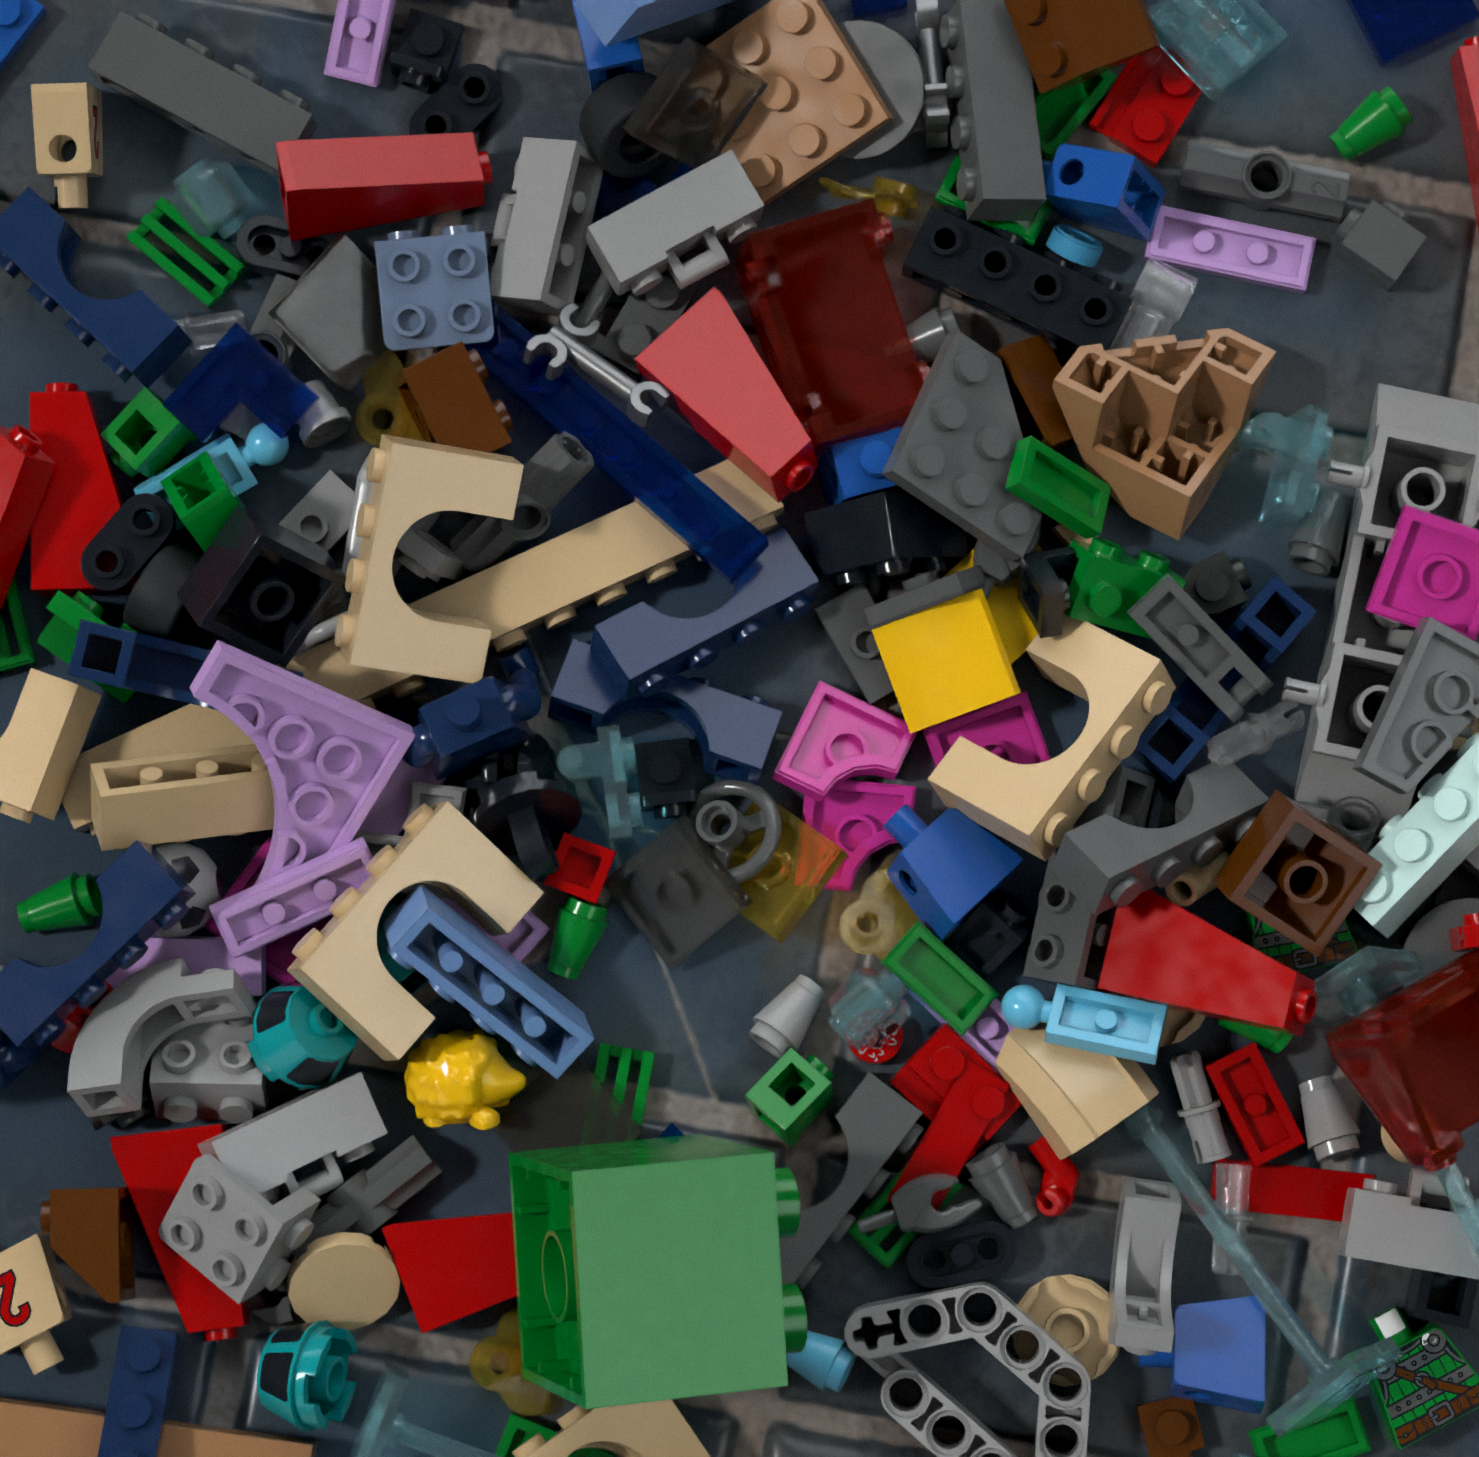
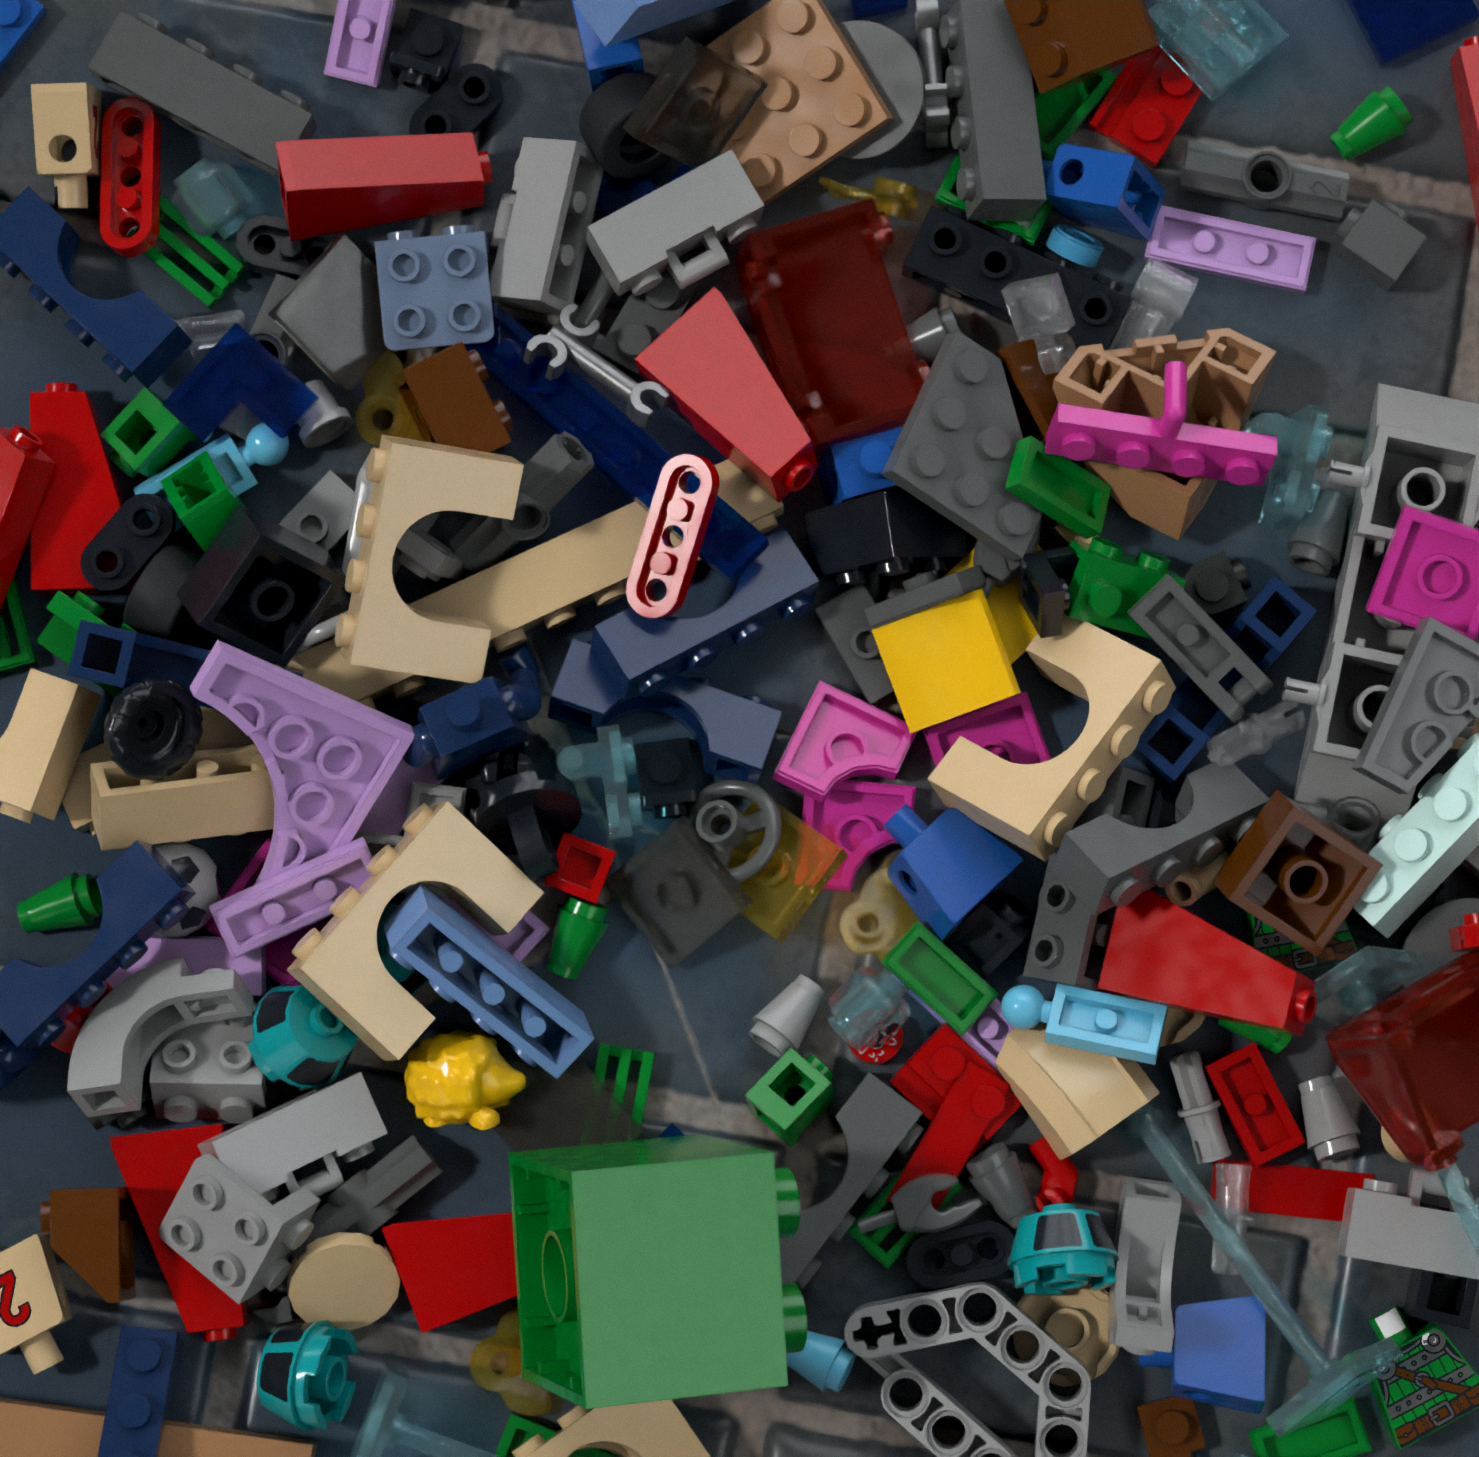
(120, 161): none -> red plate
(153, 728): none -> black hair
(655, 555): none -> plate
(1042, 314): none -> clear plate
(1062, 1251): none -> teal cone
(1164, 442): none -> dark pink plate

